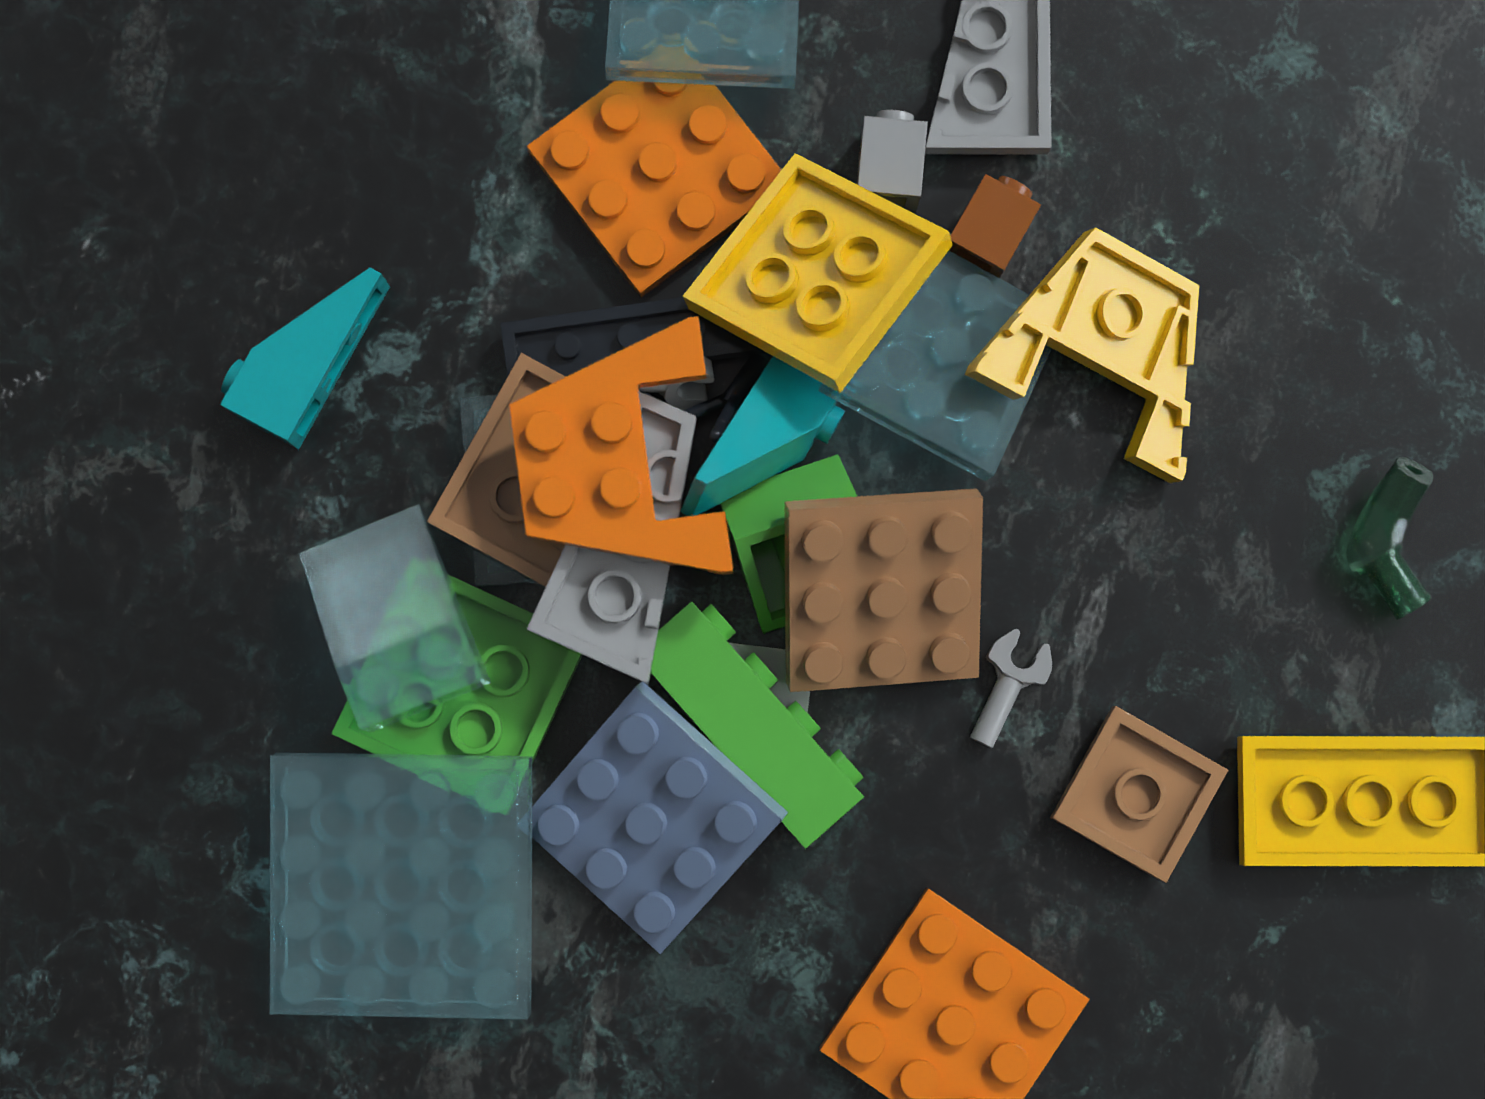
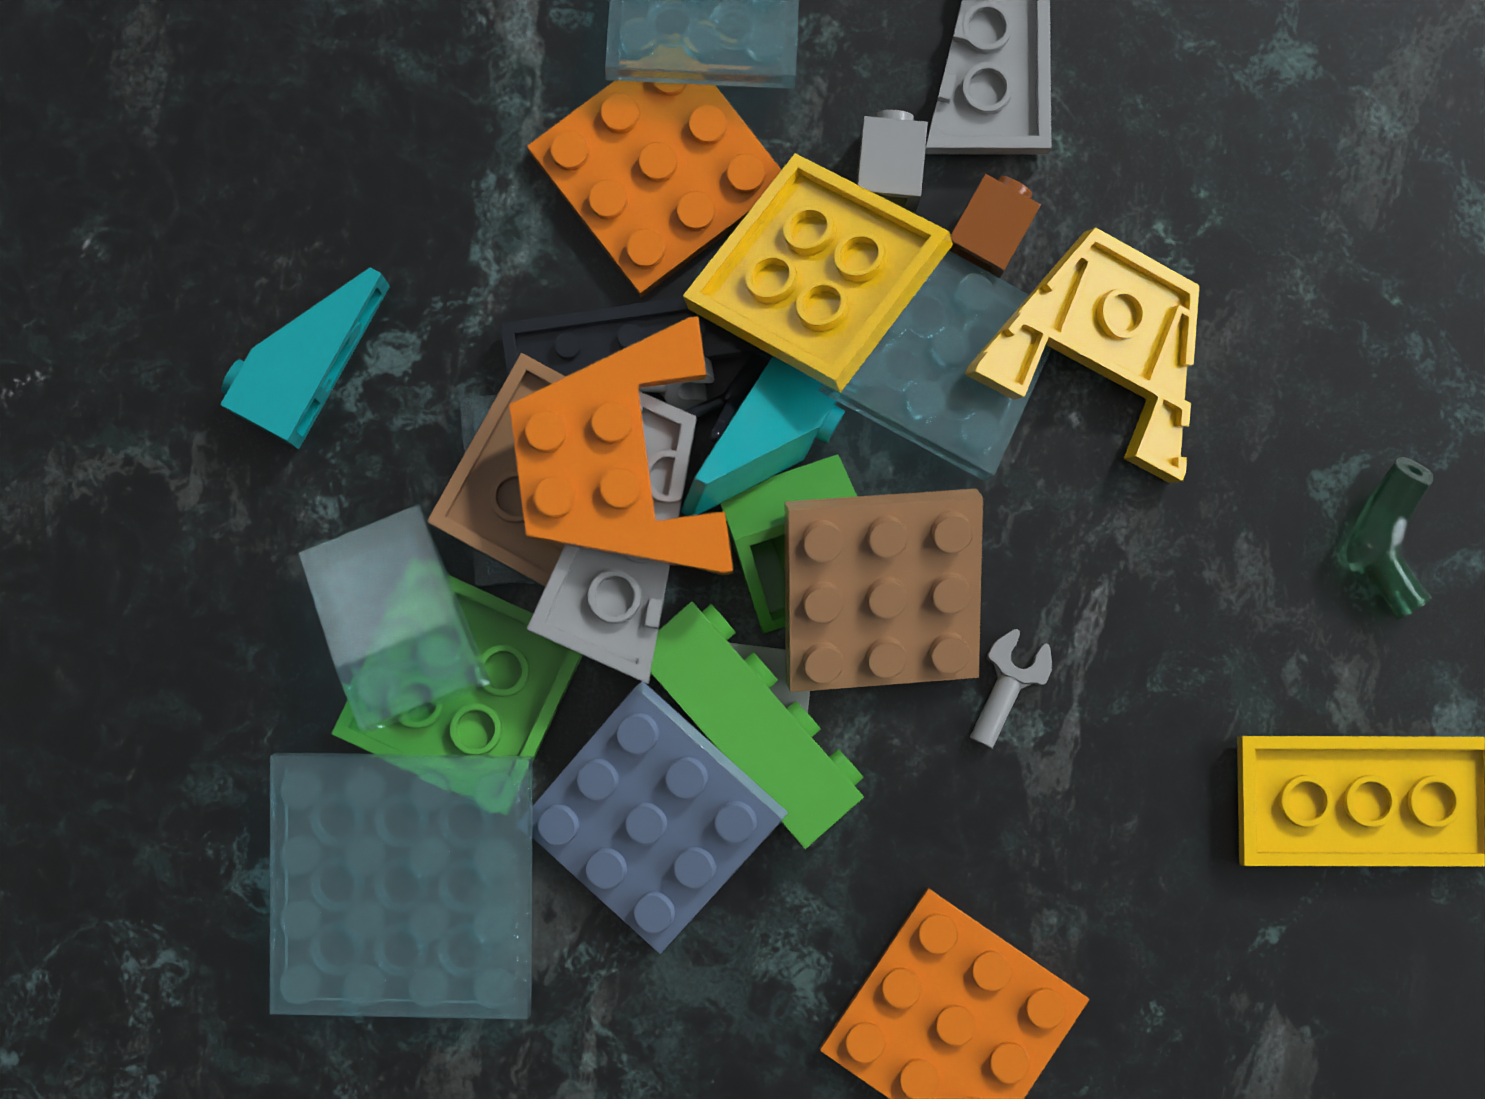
(1139, 794): medium nougat plate -> none

